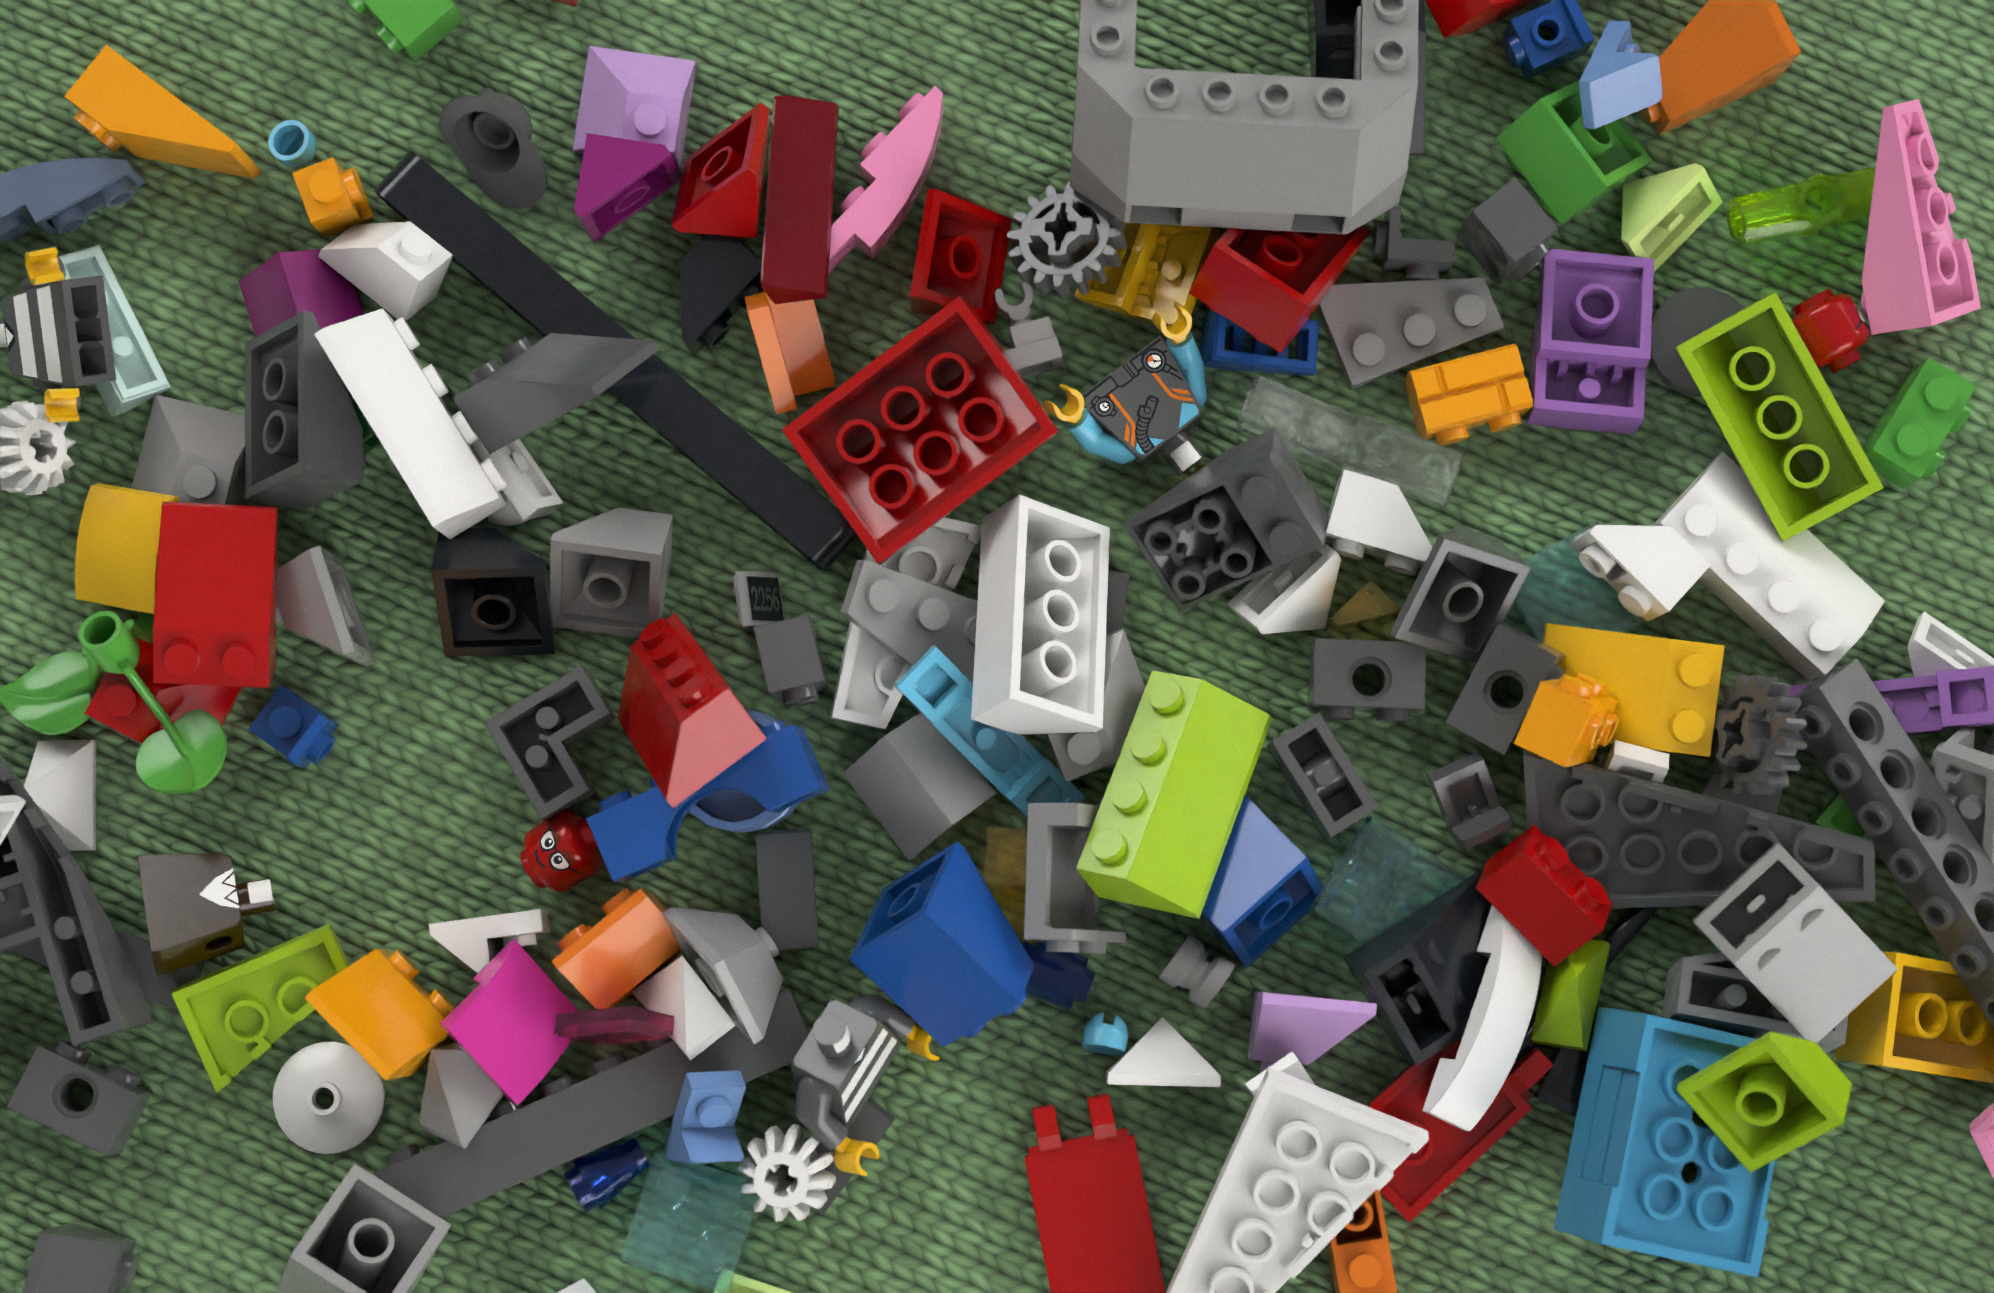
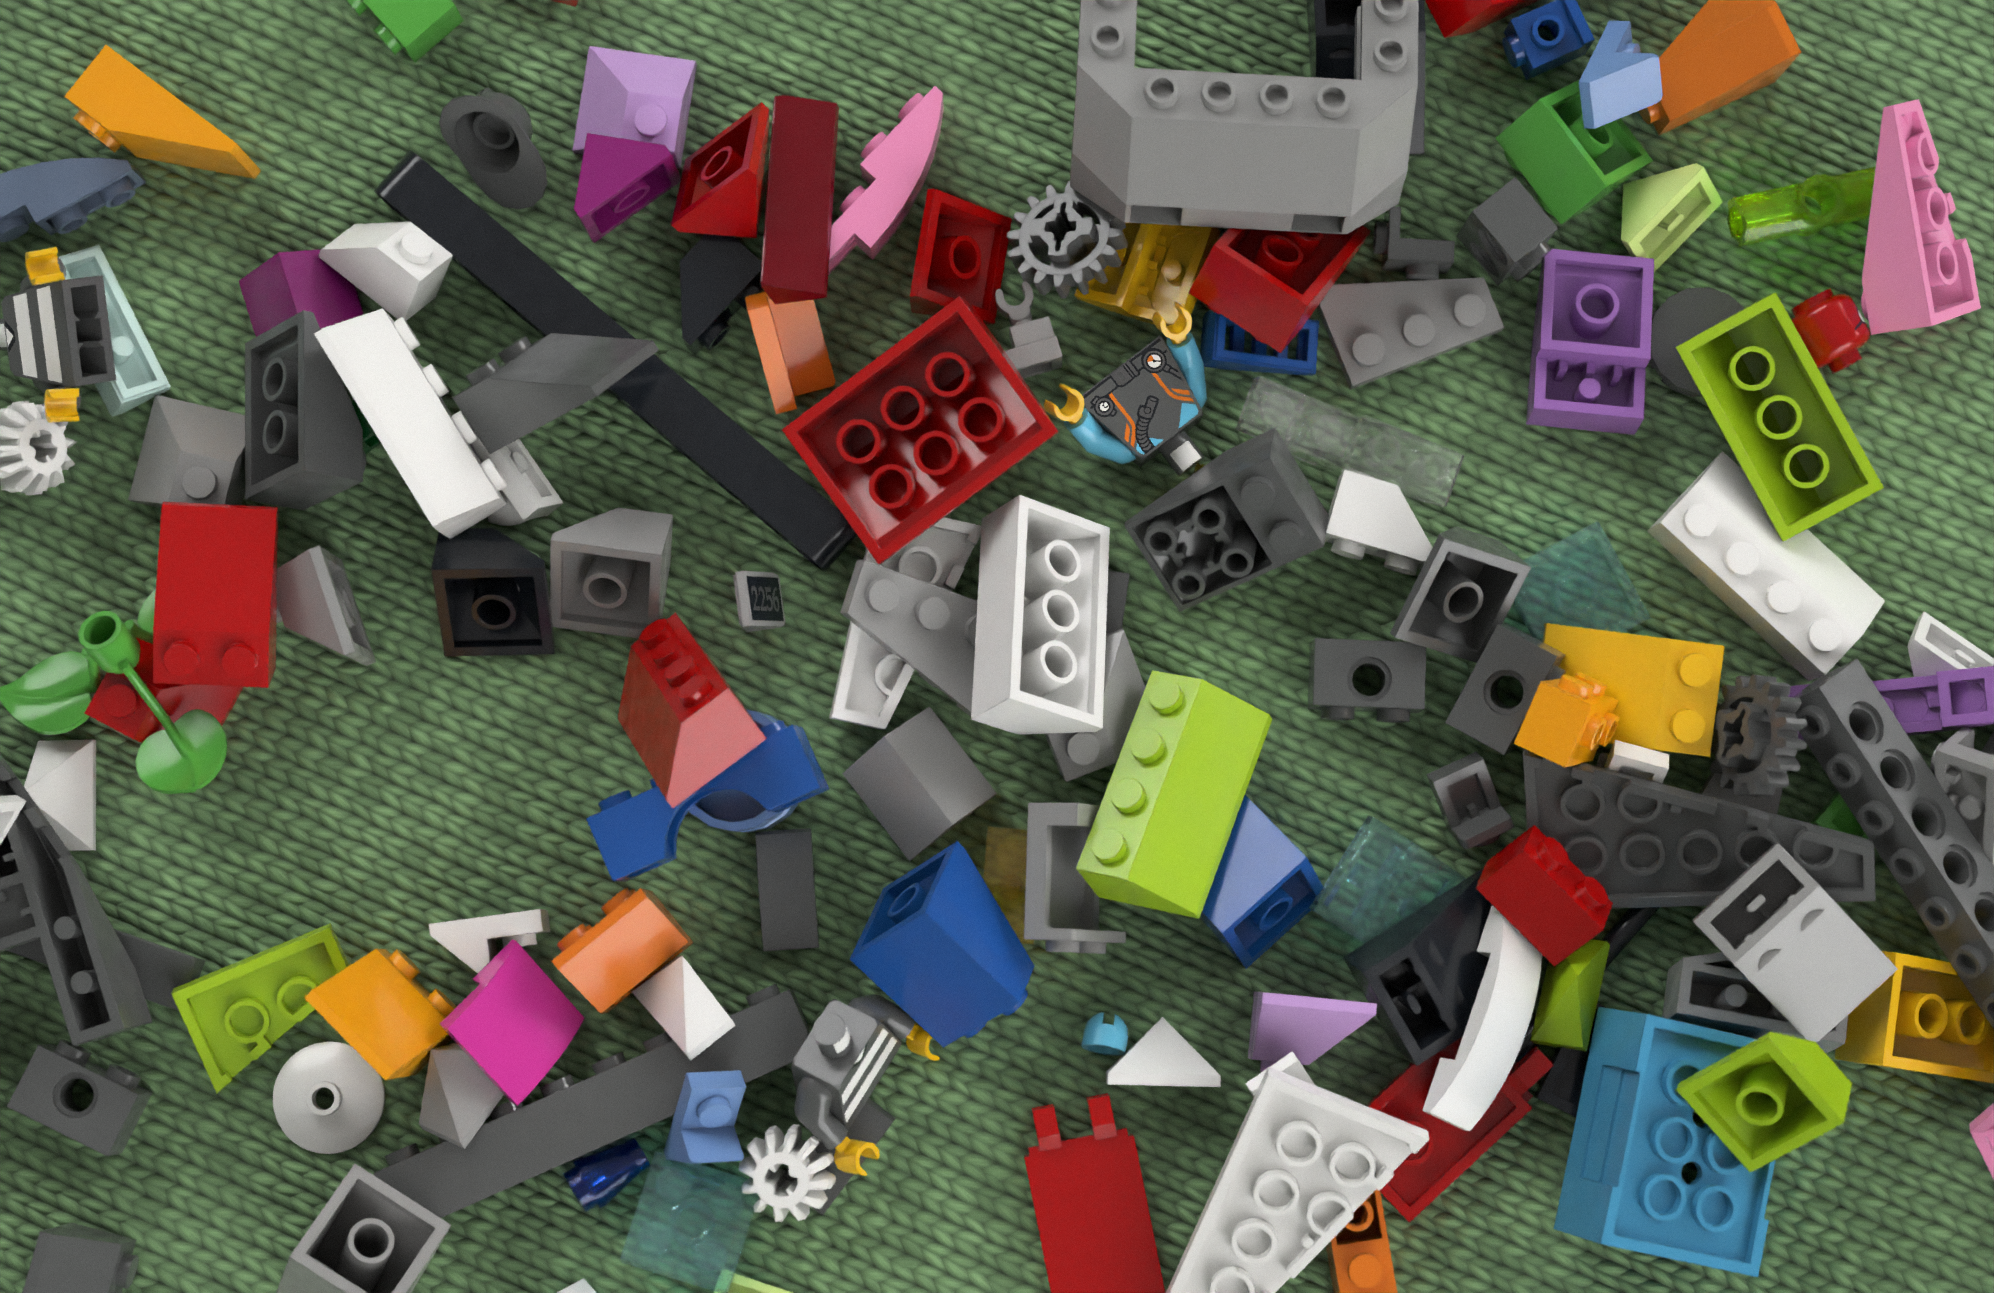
(119, 547): yellow slope -> none
(196, 907): torso -> none
(292, 144): medium azure hinge -> none
(295, 728): blue bracket -> none
(332, 197): light orange brick -> none
(538, 738): dark grey brick -> none
(561, 852): red head -> none
(614, 1025): clear pink tile -> none
(731, 963): light grey slope -> none
(792, 661): dark grey brick -> none
(1000, 756): medium azure slope -> none
(1058, 976): clear blue brick -> none
(1196, 971): light grey wheel -> none
(1292, 595): white slope -> none
(1322, 776): dark grey brick -> none
(1366, 606): clear yellow slope -> none
(1469, 394): light orange brick -> none
(1642, 563): white slope -> none
(1916, 423): bright green brick -> none

